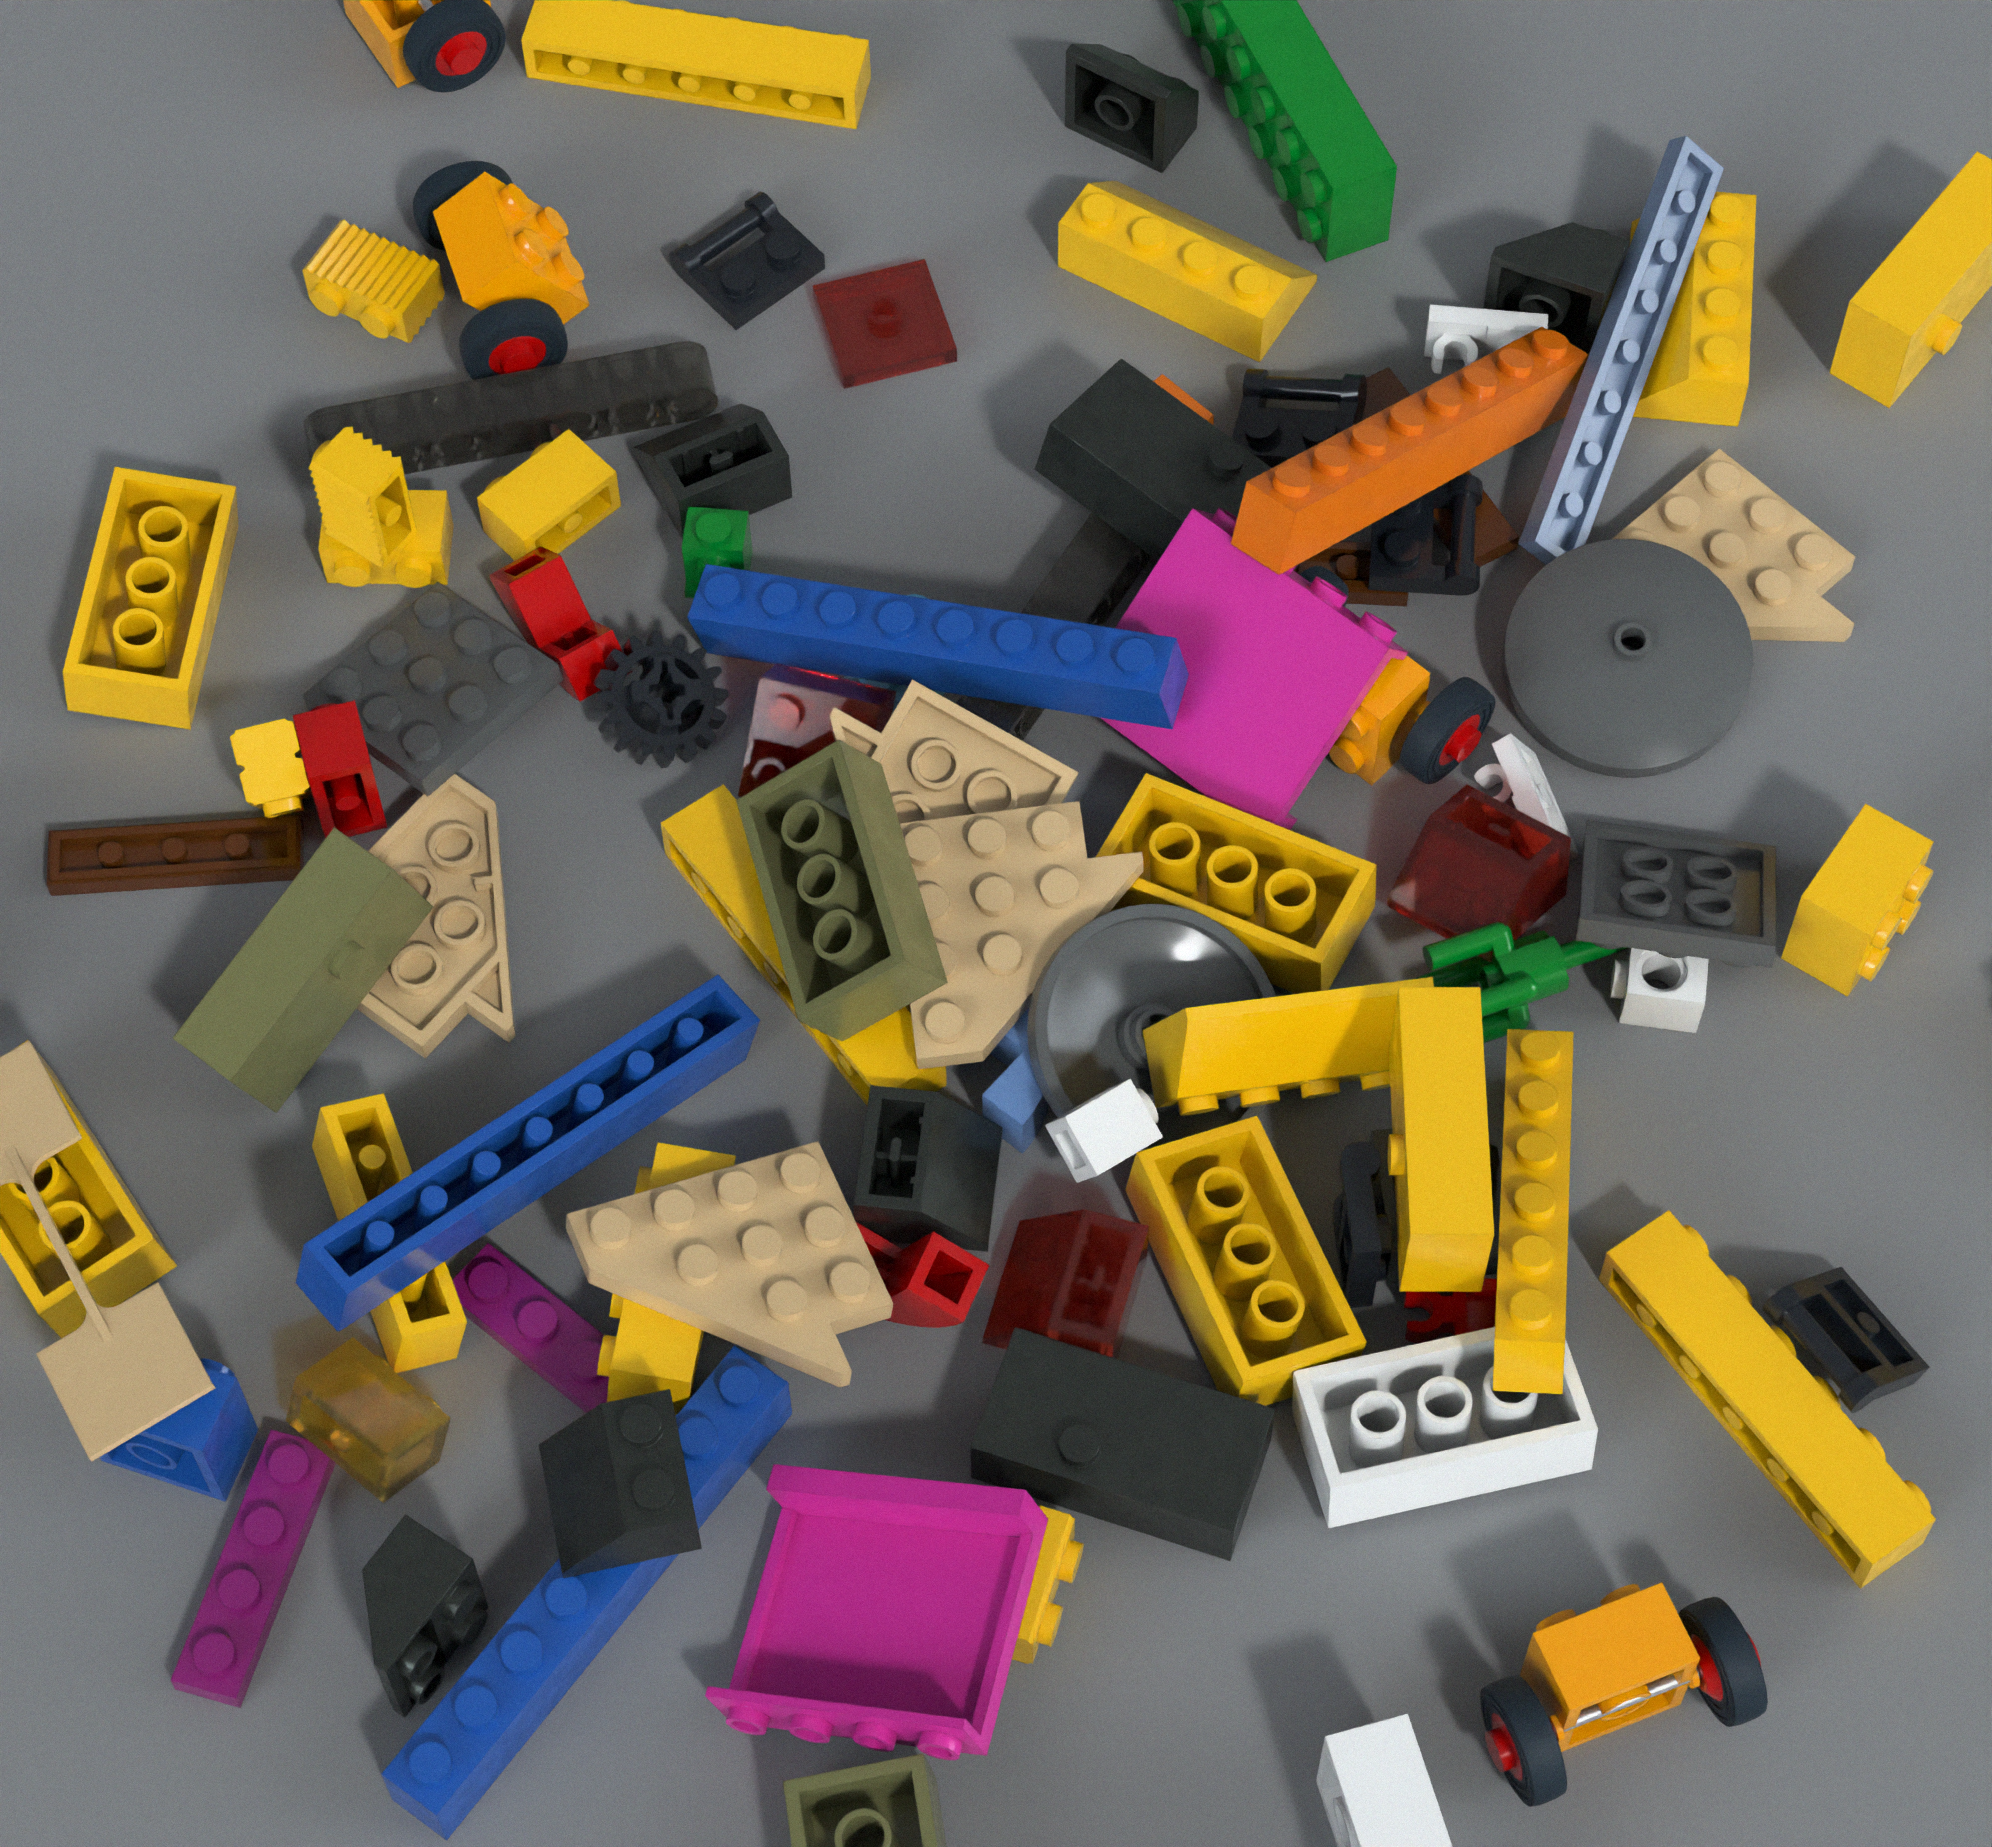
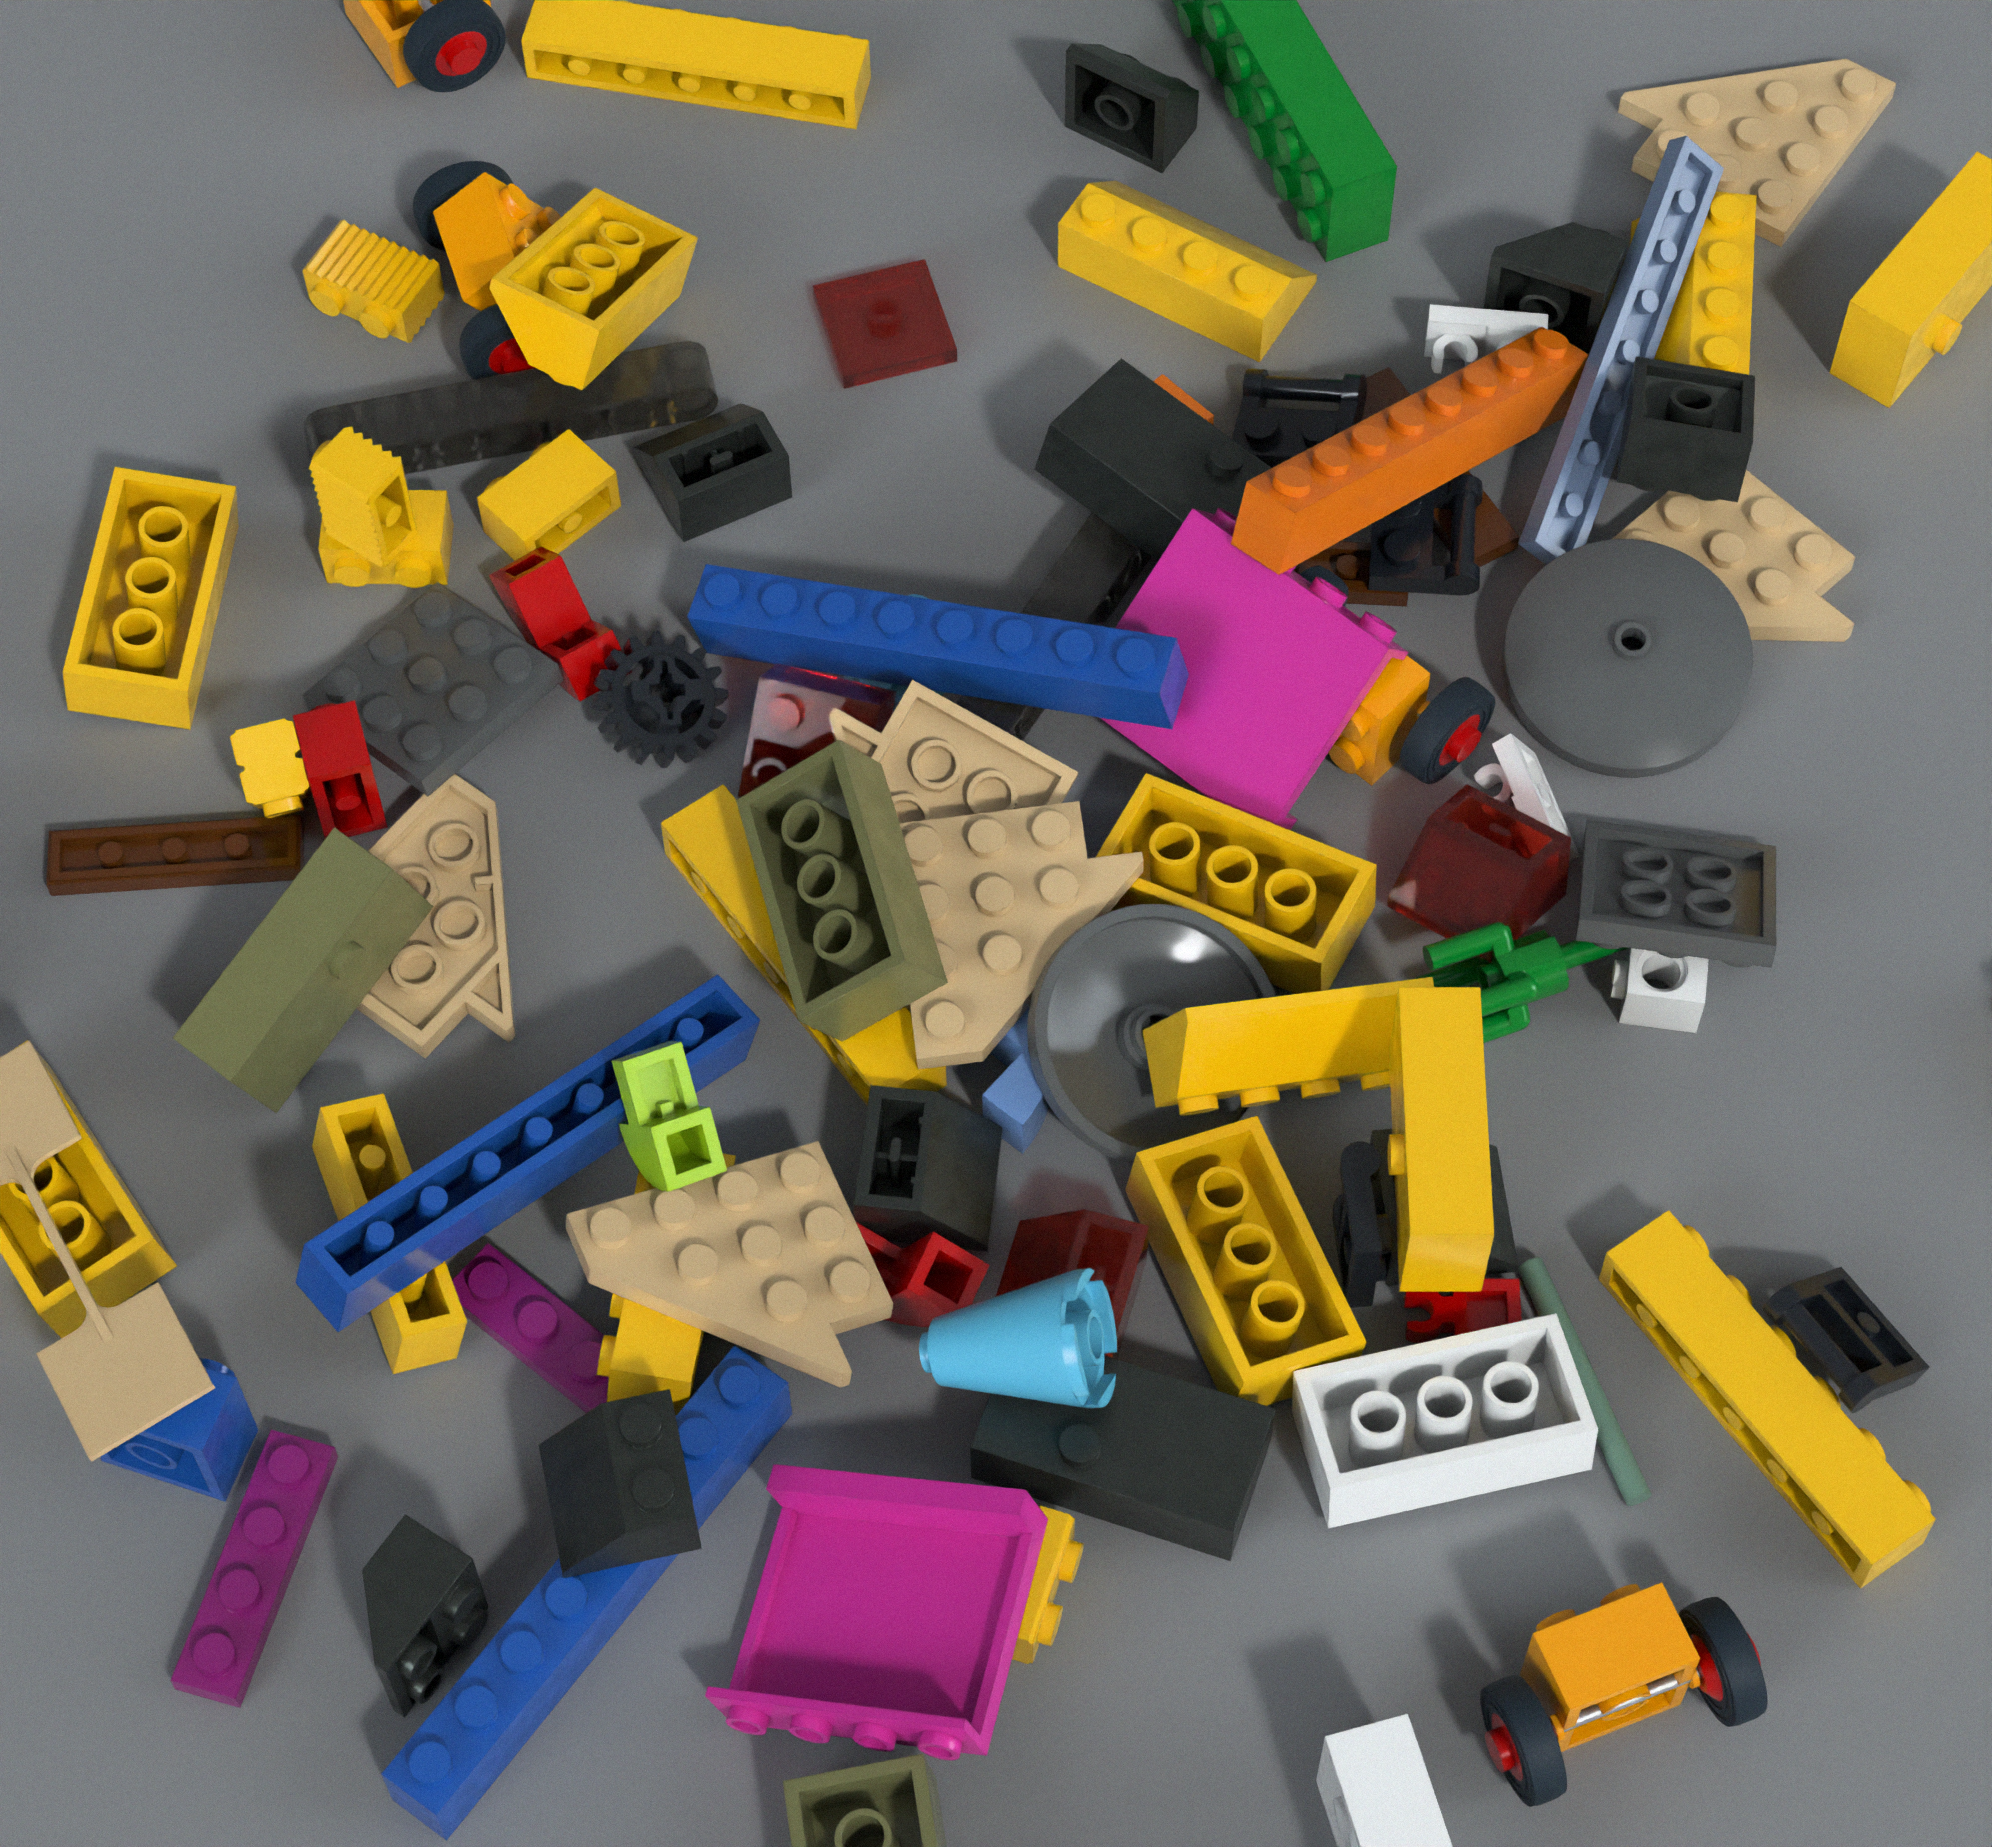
(368, 1419): clear yellow brick -> none
(591, 286): none -> yellow slope
(666, 1127): none -> lime brick
(716, 539): green brick -> none
(758, 273): black plate -> none
(1029, 1343): none -> medium azure cone
(1105, 1130): white brick -> none
(1534, 1213): yellow brick -> none
(1609, 1435): none -> sand green bar
(1687, 430): none -> pearl dark grey slope
(1770, 131): none -> tan wing
(1859, 901): yellow brick -> none

